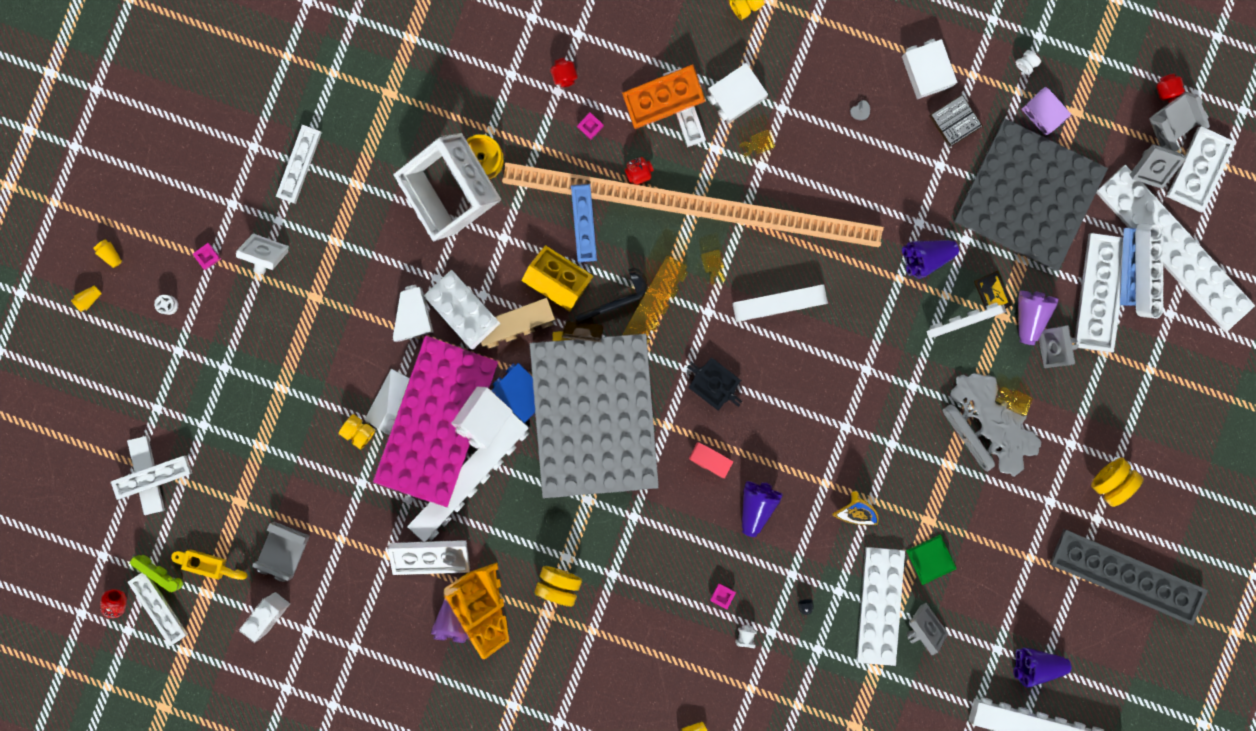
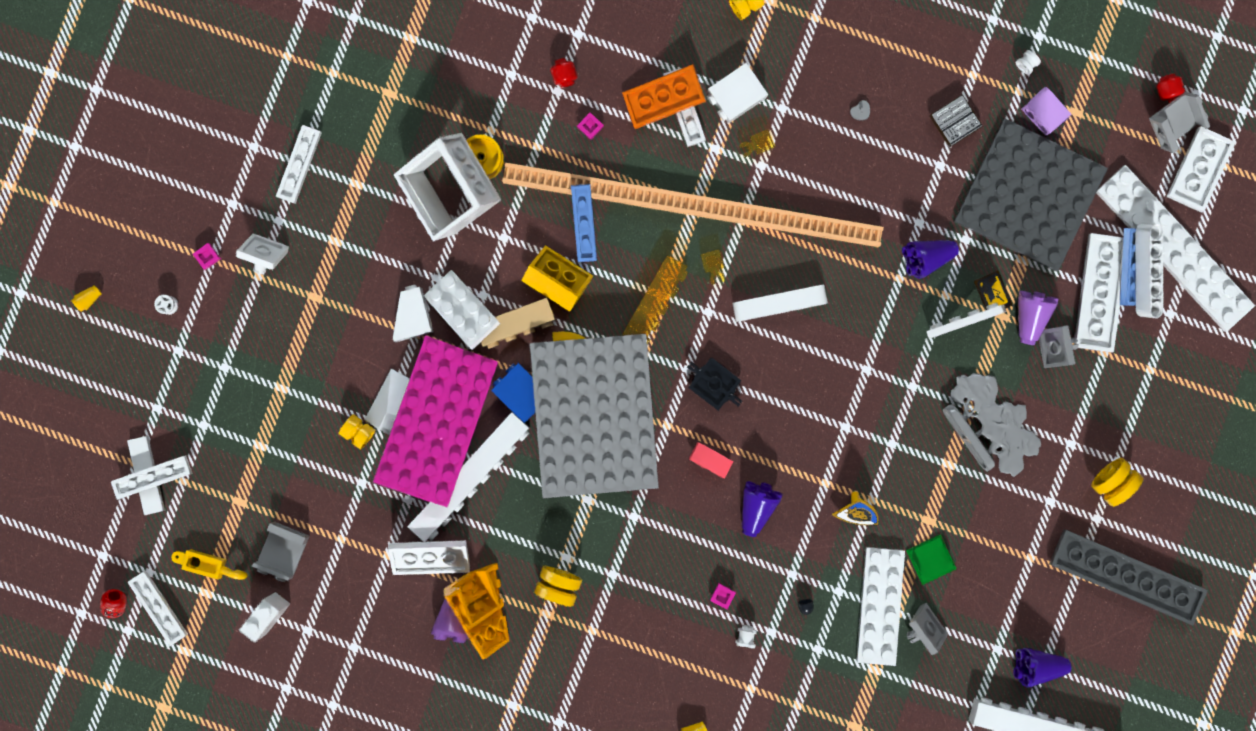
(107, 252): yellow cone -> none
(156, 573): lime plate -> none
(481, 417): white brick -> none
(583, 330): dark brown piece -> none
(638, 170): red head -> none
(640, 284): black piece -> none
(929, 68): white brick -> none
(1016, 401): clear yellow plate -> none
(1157, 166): light grey tile -> none

